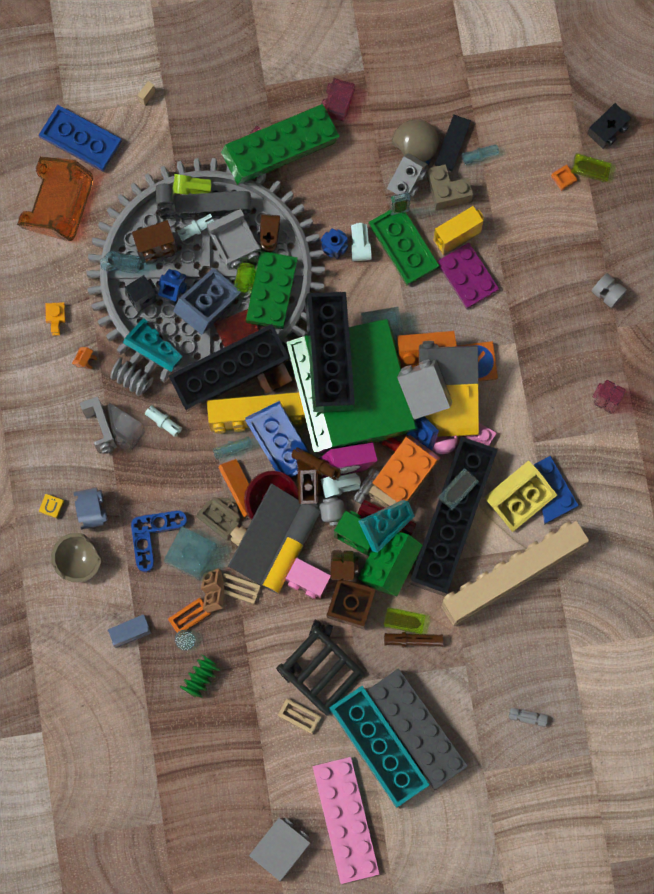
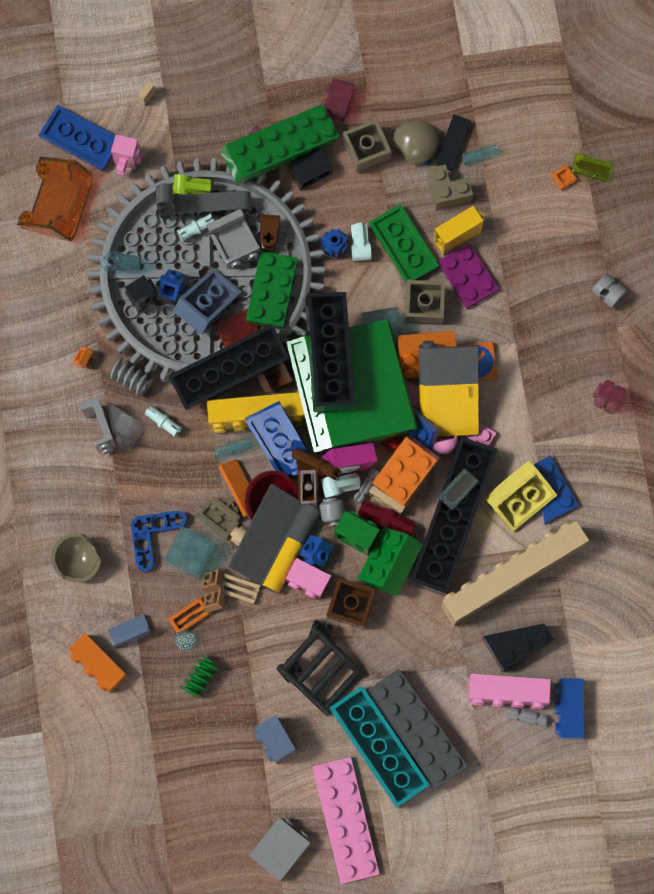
(51, 506): yellow tile -> none
(55, 315): light orange plate -> none
(89, 508): sand blue brick -> none
(96, 663): none -> orange brick
(126, 153): none -> bright pink brick
(150, 345): teal wing -> none
(155, 242): reddish brown brick -> none
(245, 277): clear neon green brick -> none
(275, 739): none -> sand blue brick
(284, 708): tan tile -> none
(310, 169): none -> black brick
(316, 551): none -> blue brick
(343, 565): reddish brown brick -> none
(366, 145): none -> dark tan brick
(385, 524): teal wing -> none
(400, 203): tile -> none
(404, 620): clear neon green tile -> none
(408, 175): light grey brick -> none
(413, 639): reddish brown pin -> none
(424, 302): none -> dark tan brick
(424, 388): light grey brick -> none
(508, 690): none -> bright pink brick
(517, 644): none -> black wedge
(570, 708): none -> blue brick
(612, 117): black brick -> none

